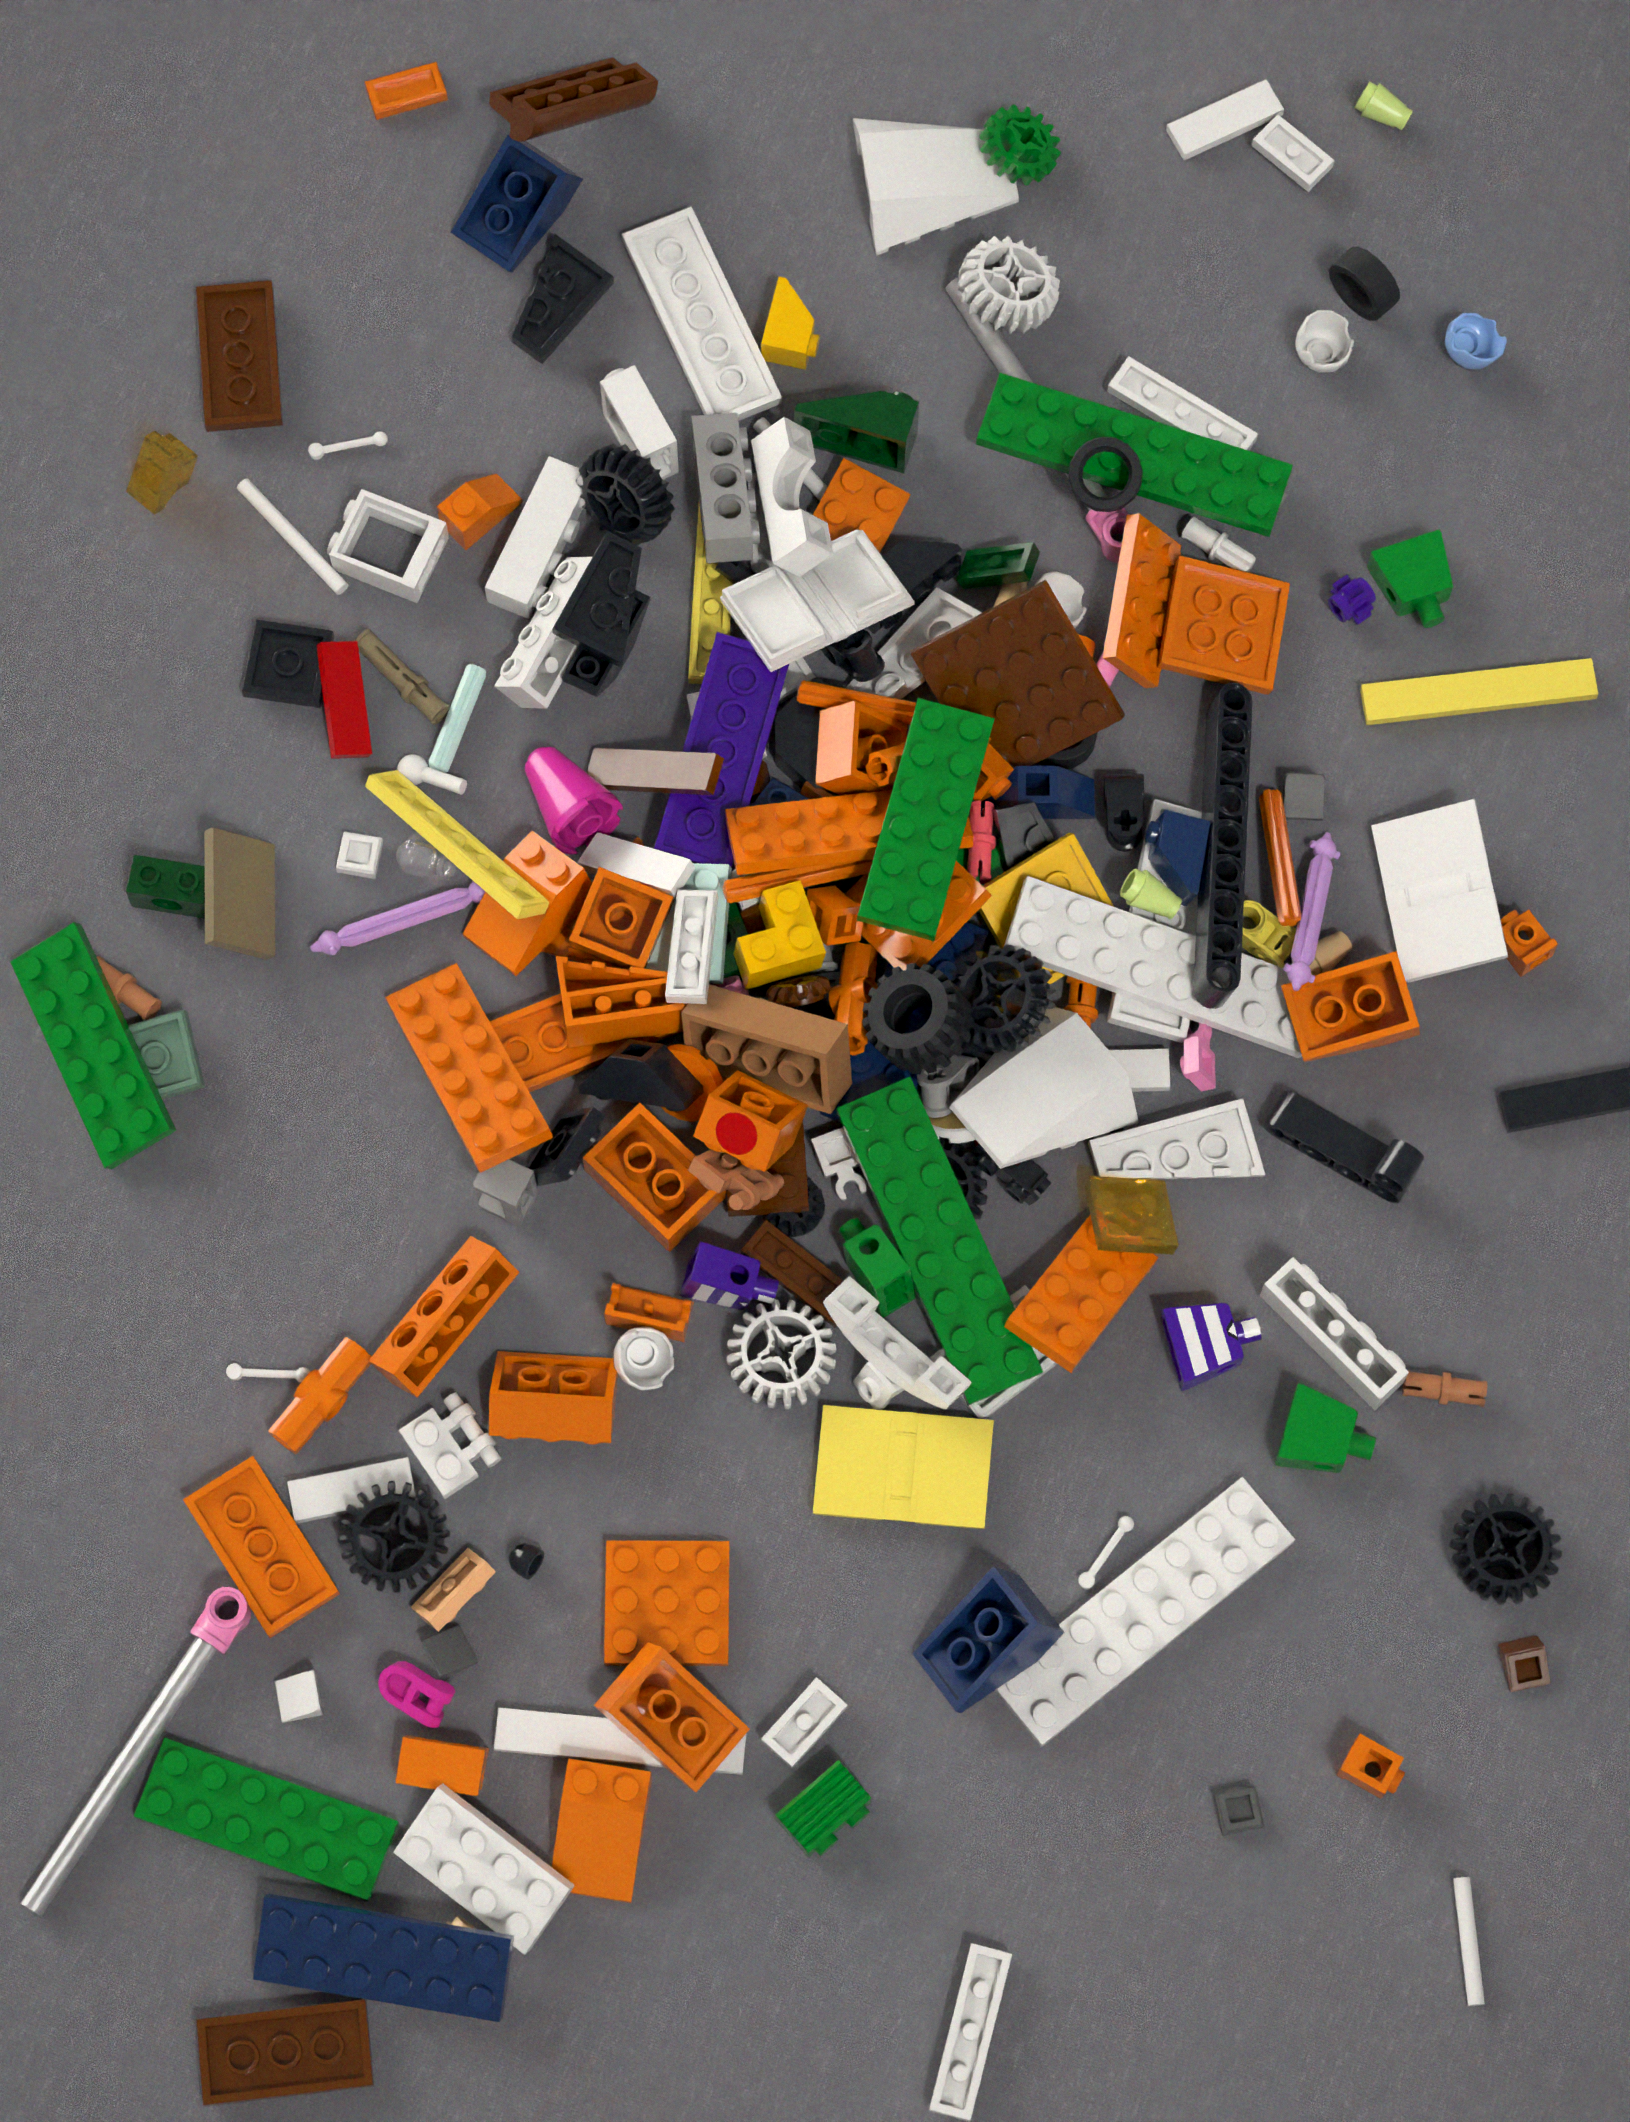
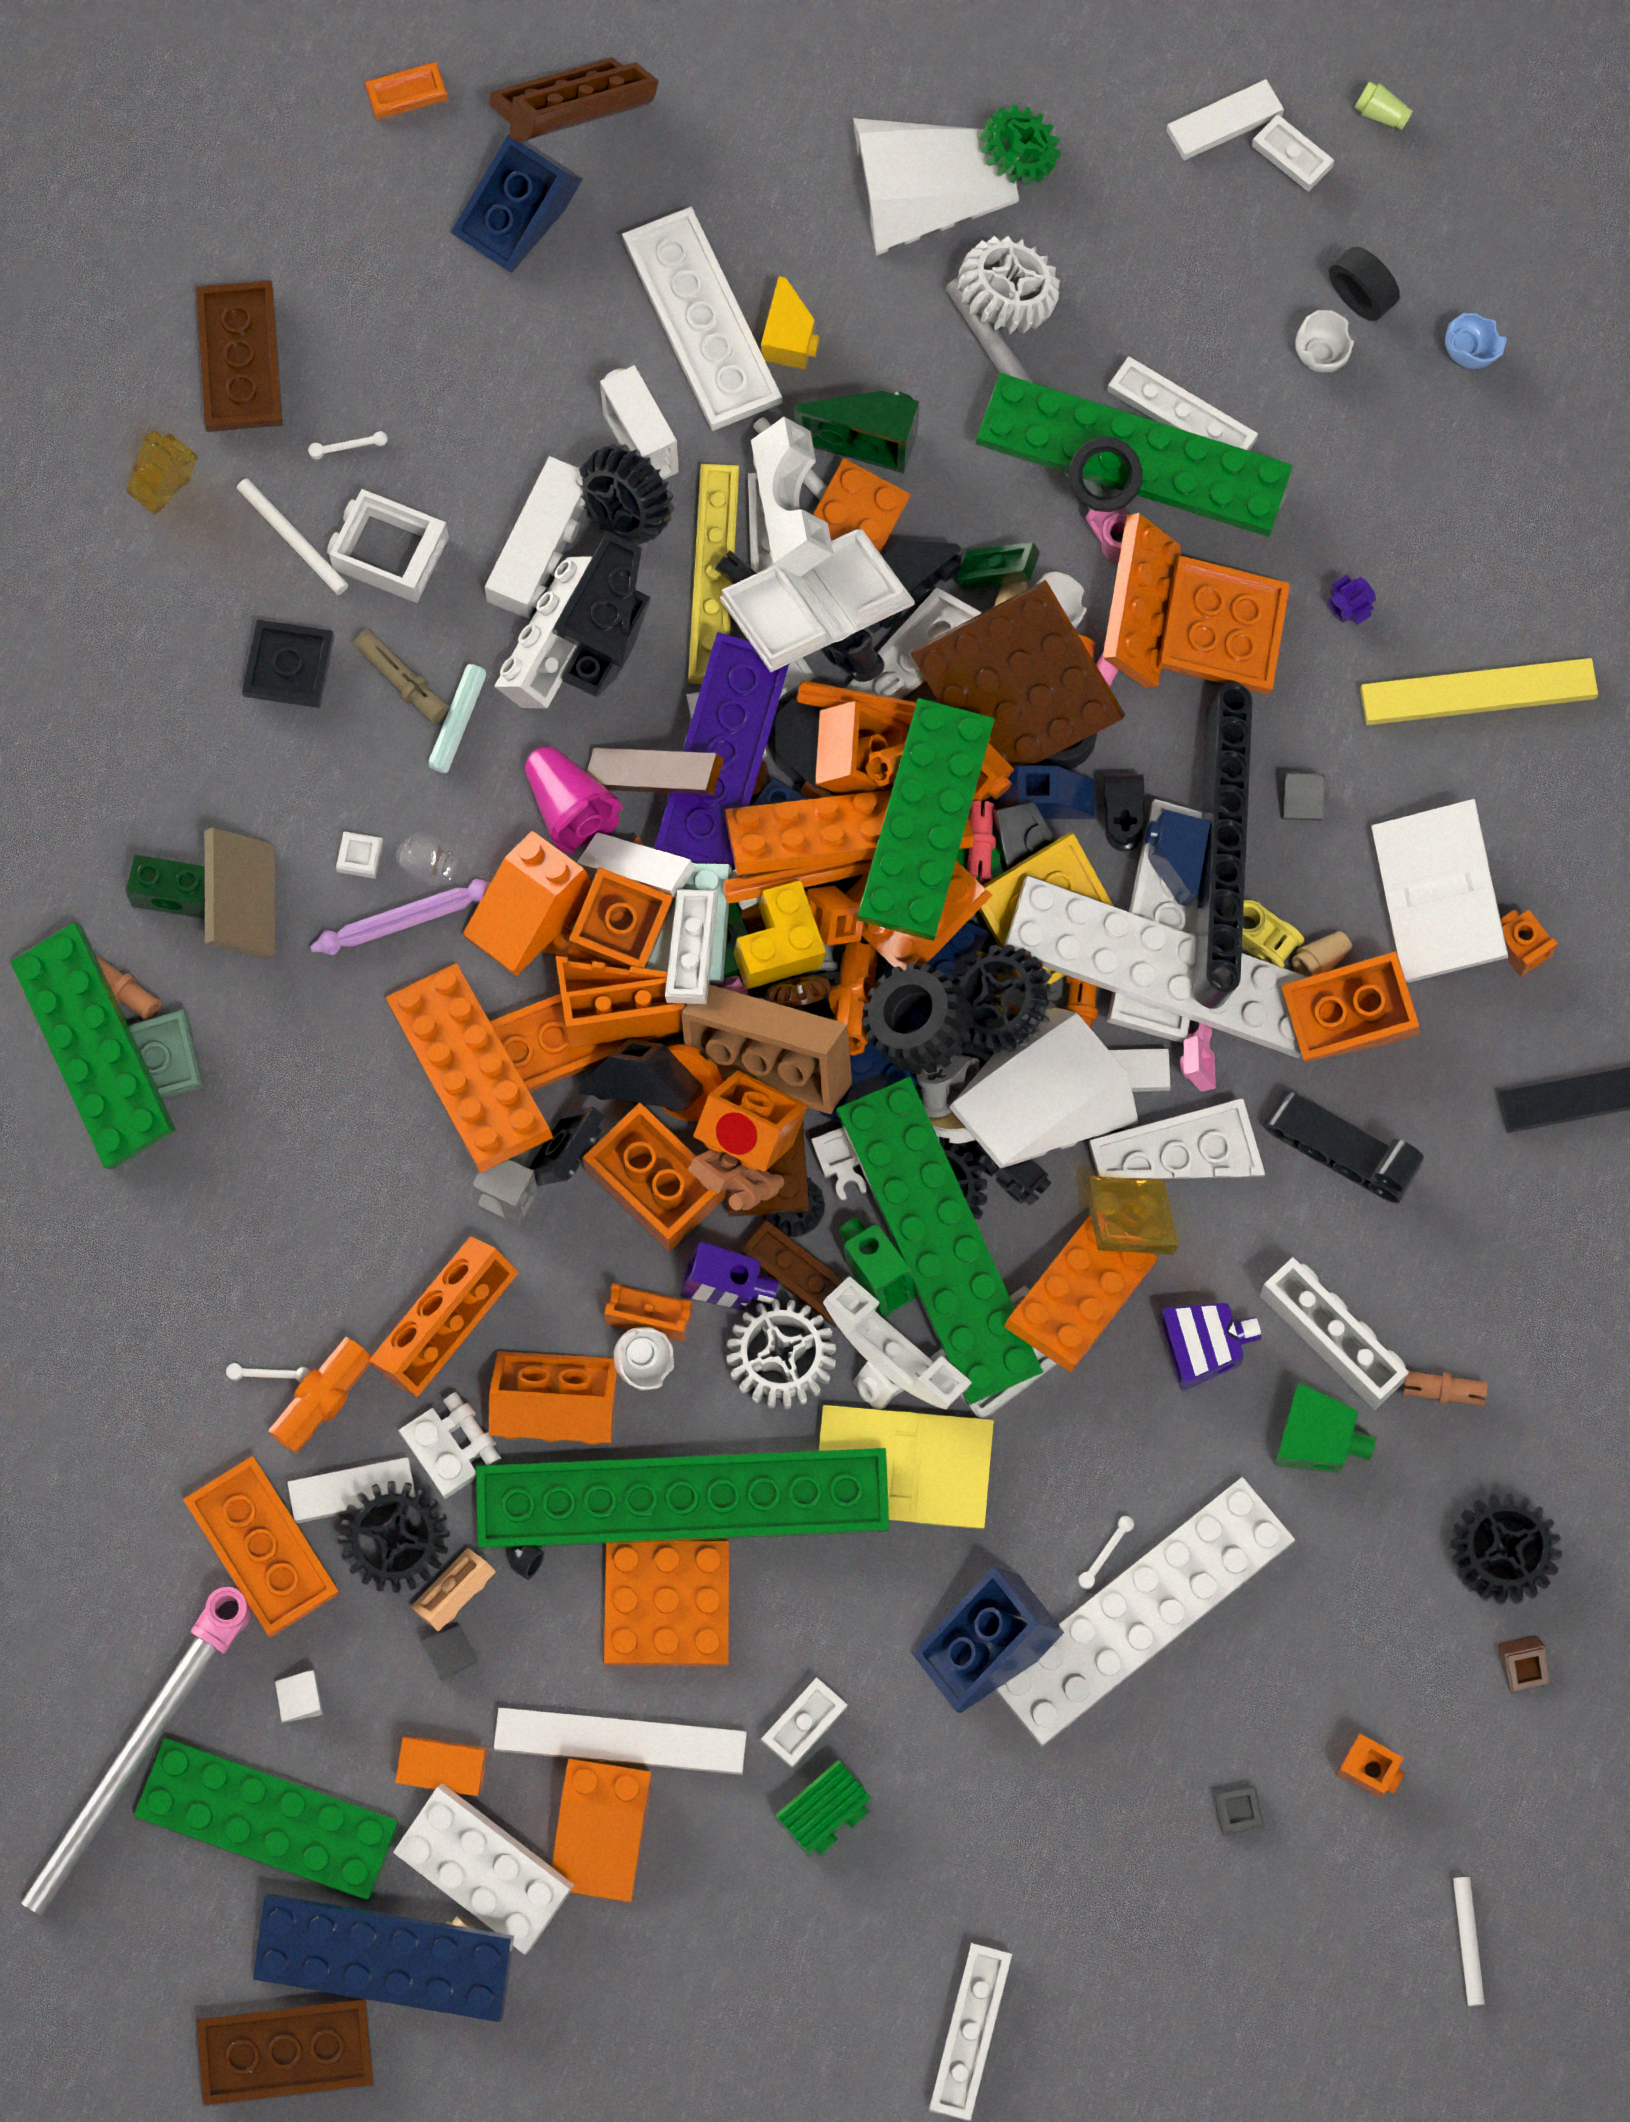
(344, 699): red tile -> none
(402, 1685): dark pink plate -> none
(417, 771): white bar -> none
(457, 844): light yellow tile -> none
(477, 508): orange slope -> none
(560, 299): black wing -> none
(672, 1716): orange slope -> none
(682, 1498): none -> green plate
(723, 488): light grey brick -> none
(1149, 894): yellowish green cone -> none
(1218, 545): white axle -> none
(1280, 858): orange axle -> none
(1311, 911): lavender wheel -> none
(1414, 576): green torso -> none

